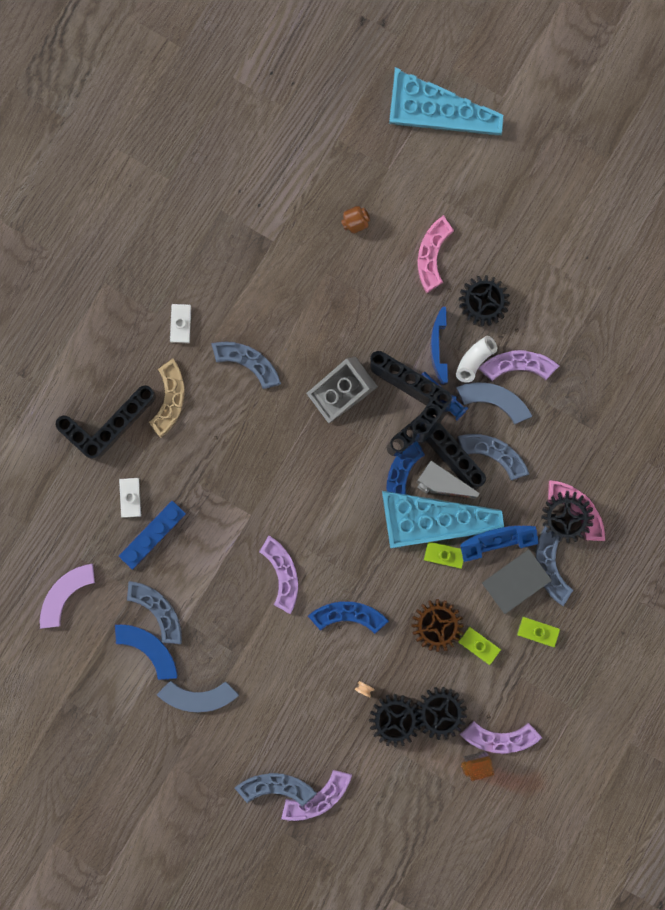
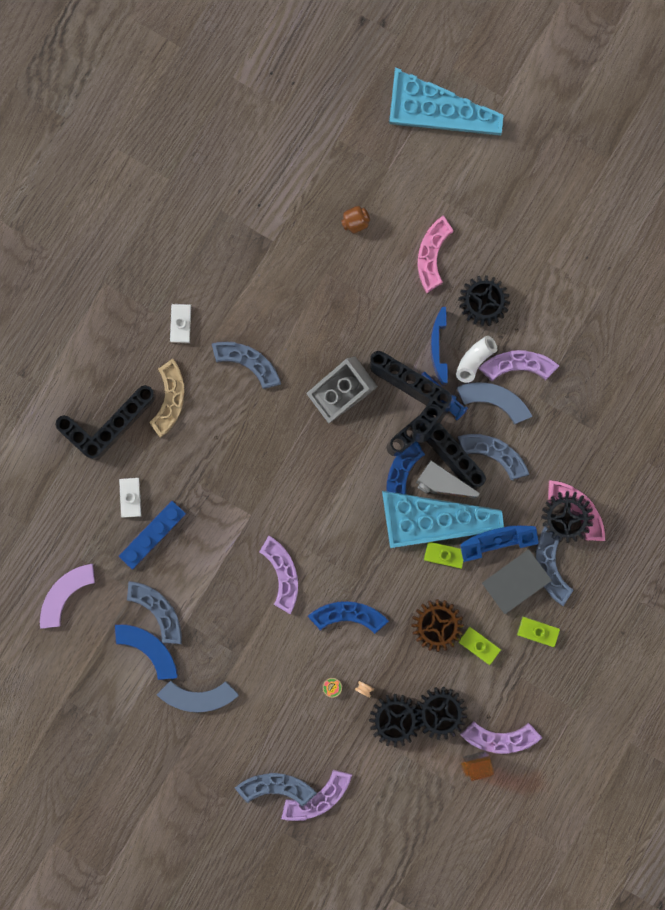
(332, 687): none -> tile

